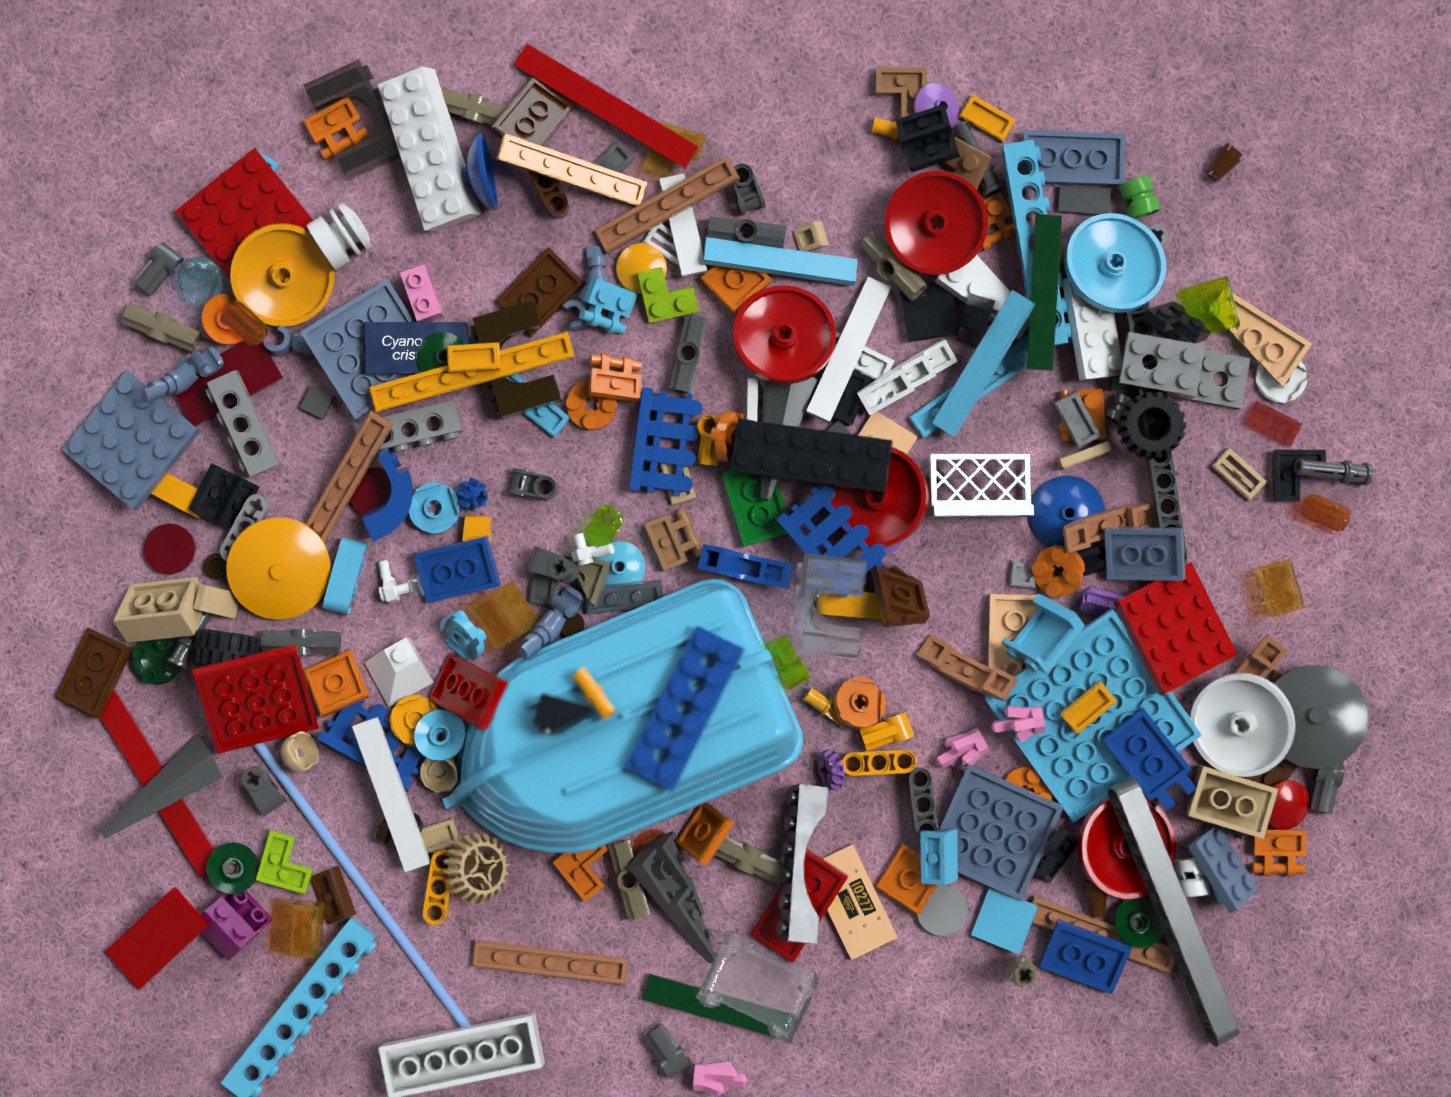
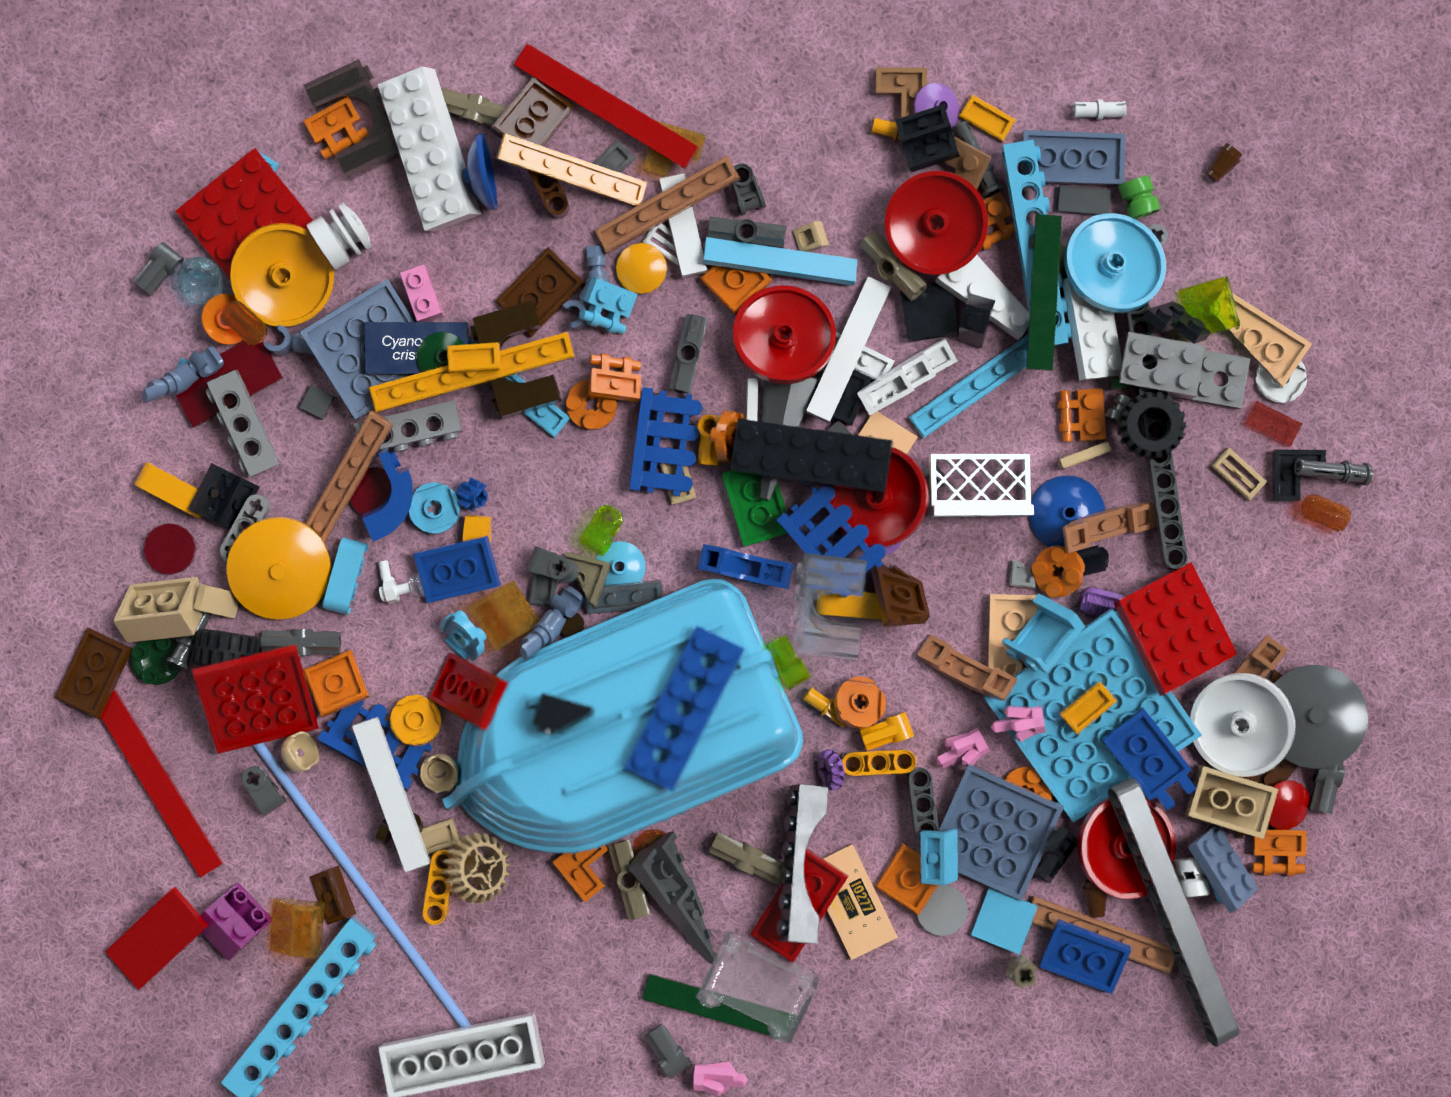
(131, 442): sand blue plate -> none
(161, 327): dark tan piece -> none
(183, 775): dark grey wedge -> none
(215, 566): dark brown tile -> none
(239, 856): dark green dish -> none
(277, 869): lime plate -> none
(398, 671): white slope -> none
(431, 727): medium azure dish -> none
(531, 484): dark grey piece -> none
(550, 962): nougat tile -> none
(584, 553): white piece -> none
(594, 693): light orange pin -> none
(663, 303): lime plate -> none
(666, 541): medium nougat plate -> none
(704, 833): orange plate -> none
(983, 363): medium azure tile -> none
(1077, 420): flat silver tile -> none
(1099, 109): none -> white pin
(1145, 553): sand blue plate -> none
(1150, 927): dark green dish -> none
(1279, 588): clear yellow bracket -> none

